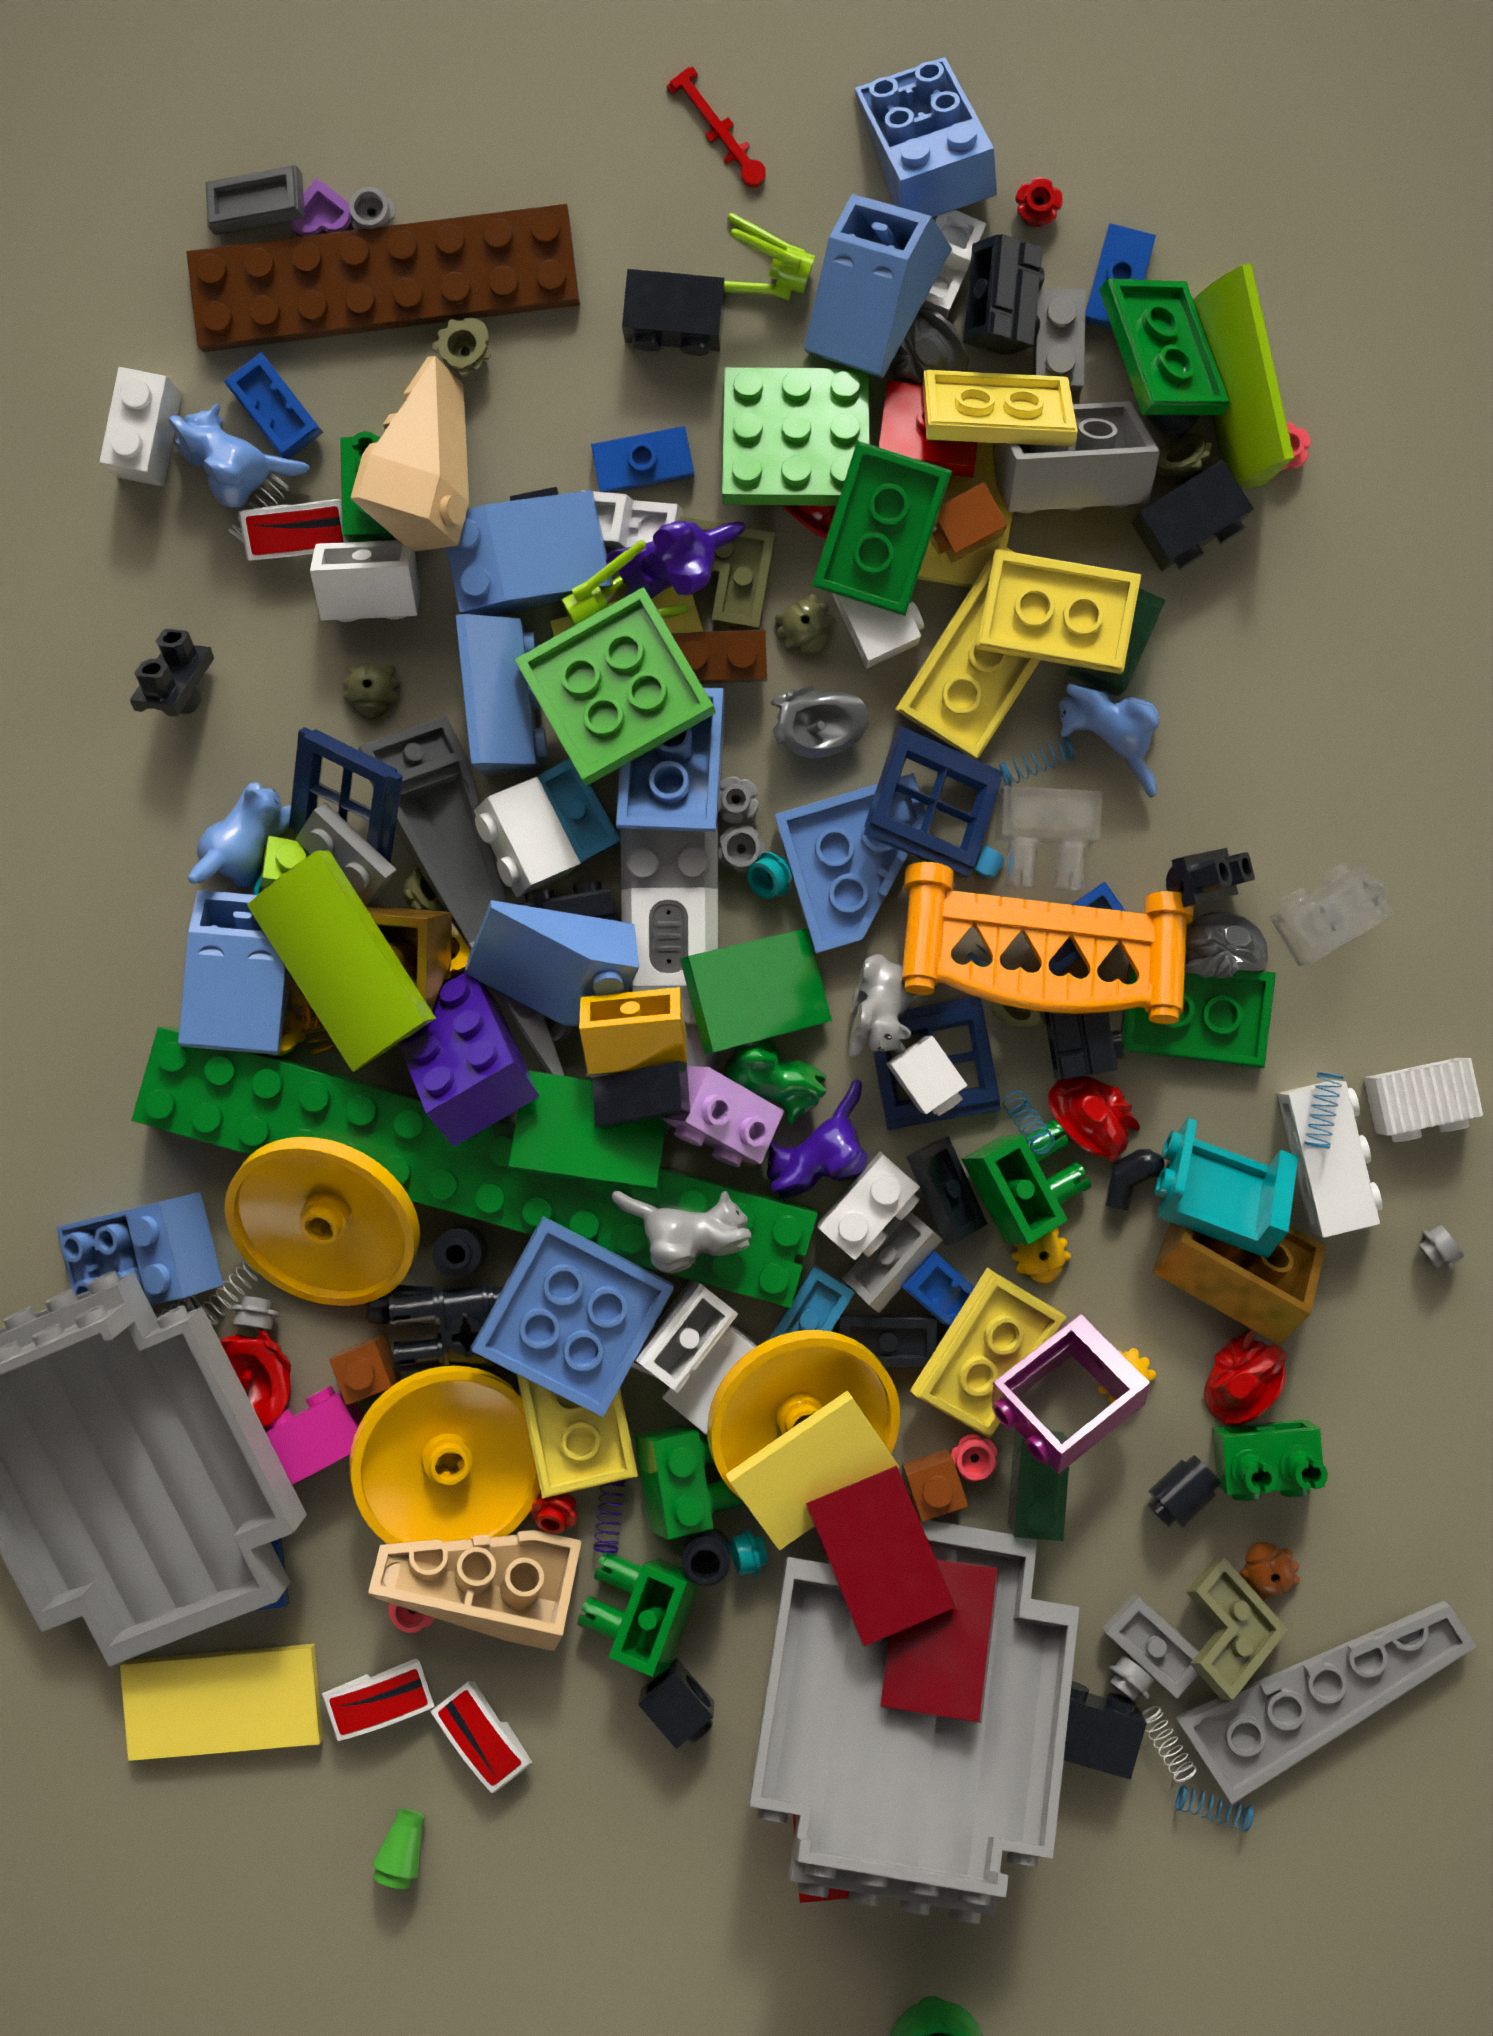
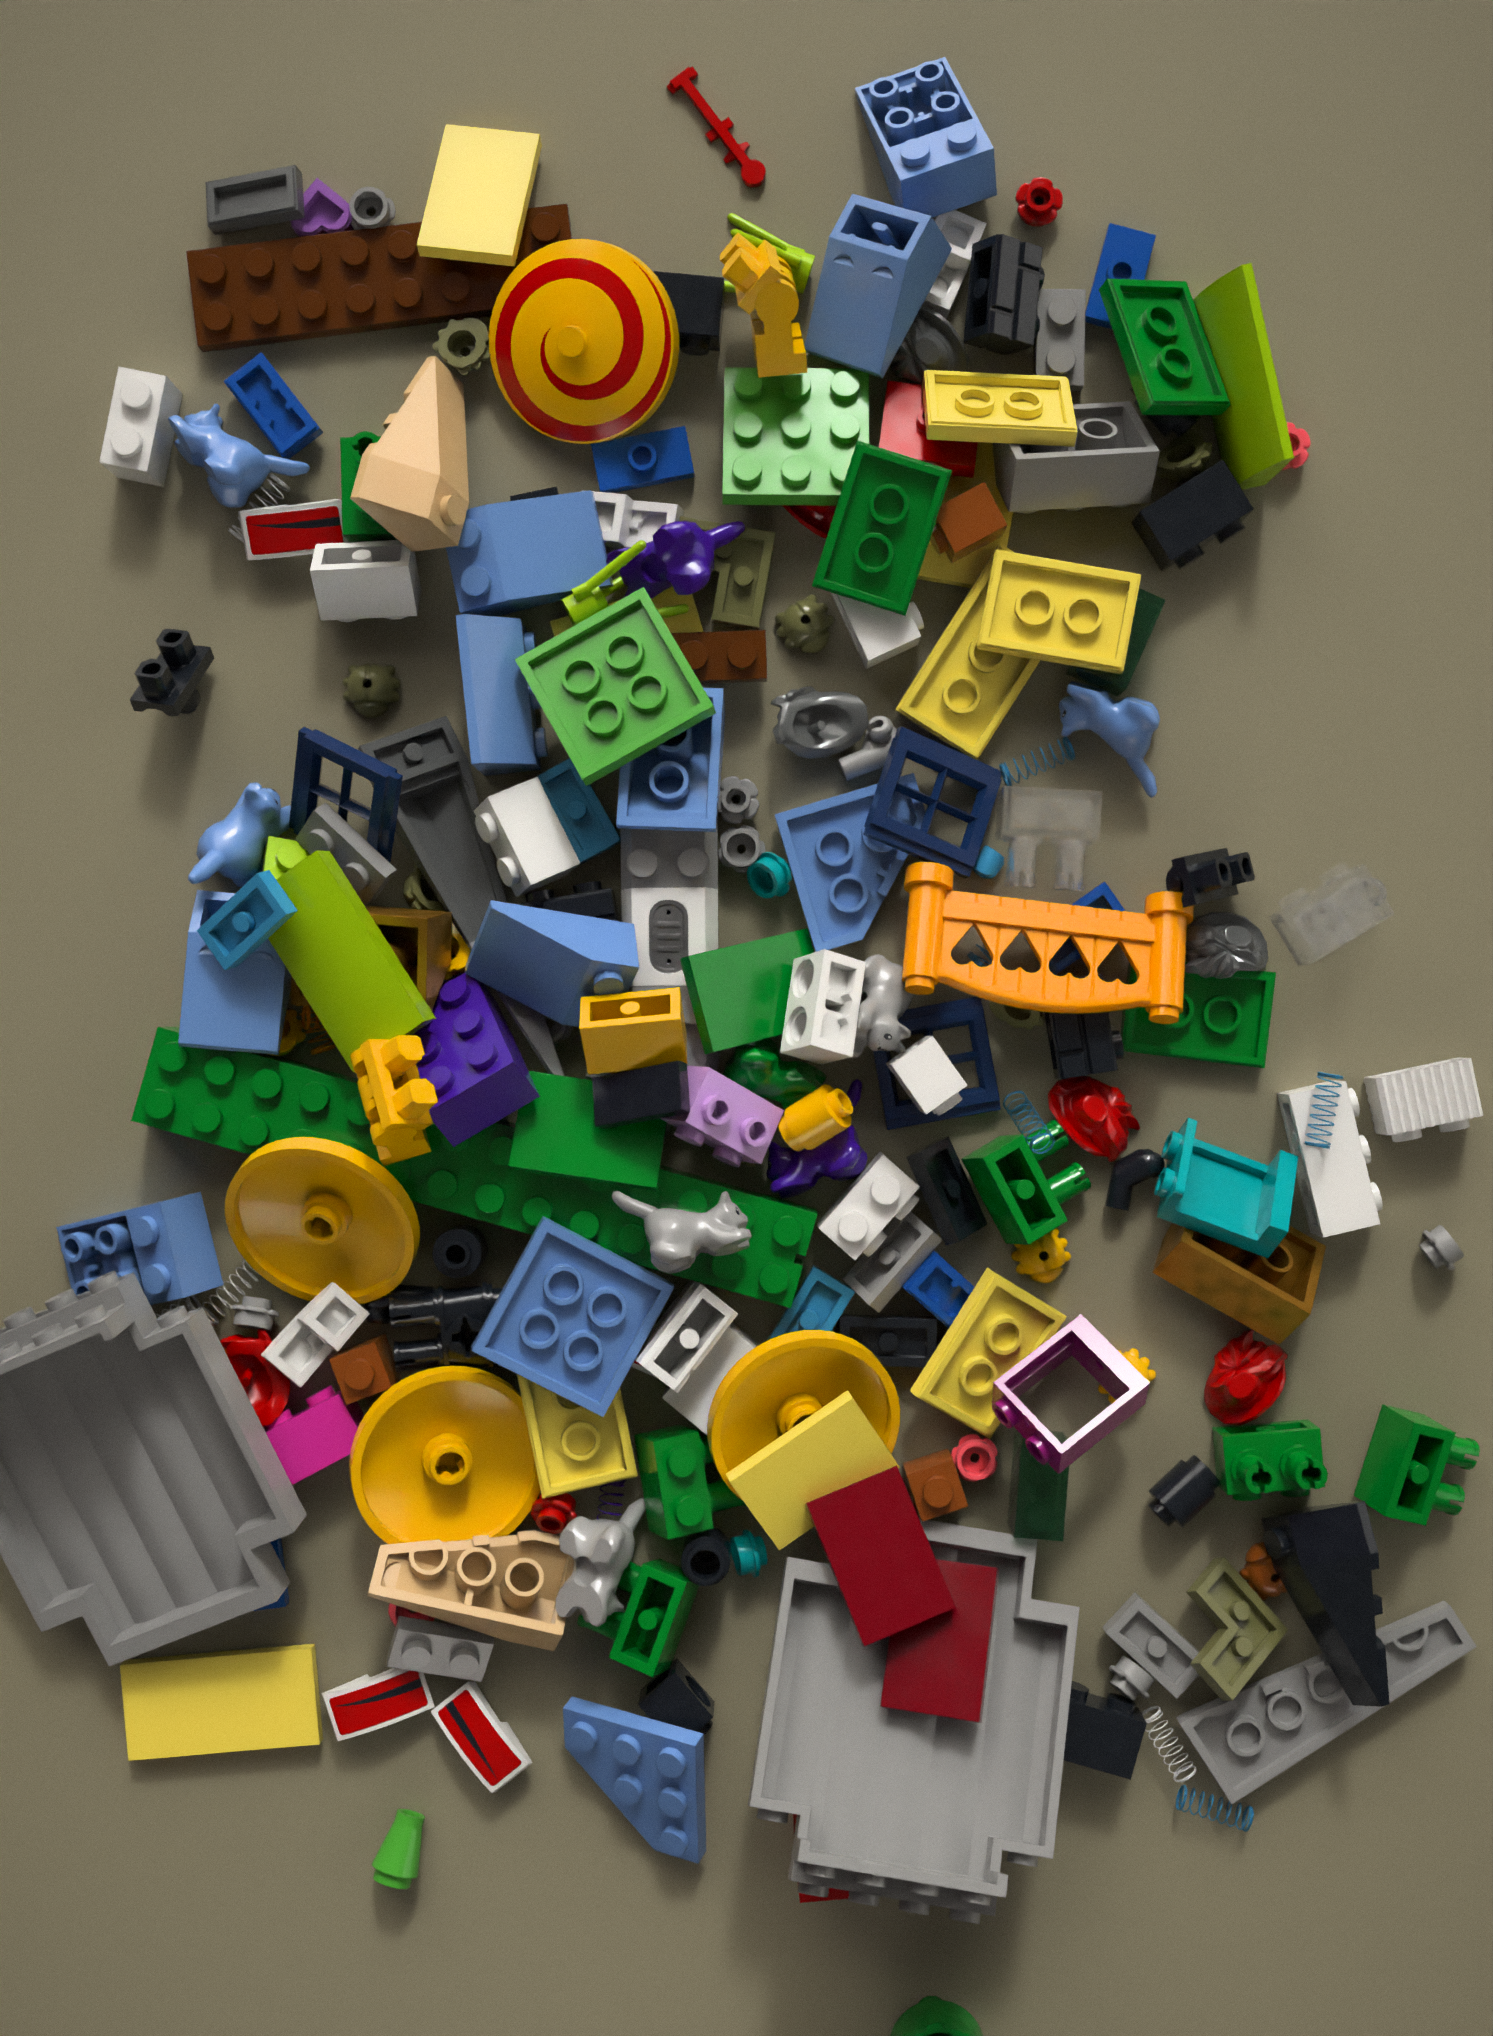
(247, 920): none -> dark azure plate
(314, 1333): none -> white slope
(395, 1096): none -> yellow hips
(439, 1649): none -> light grey plate
(479, 195): none -> light yellow tile
(583, 341): none -> yellow dish
(600, 1555): none -> light grey animal
(646, 1771): none -> medium blue plate
(770, 297): none -> yellow hips
(816, 1118): none -> yellow brick
(823, 1007): none -> white brick
(873, 751): none -> light grey arm
(1326, 1567): none -> black wedge
(1407, 1465): none -> green brick

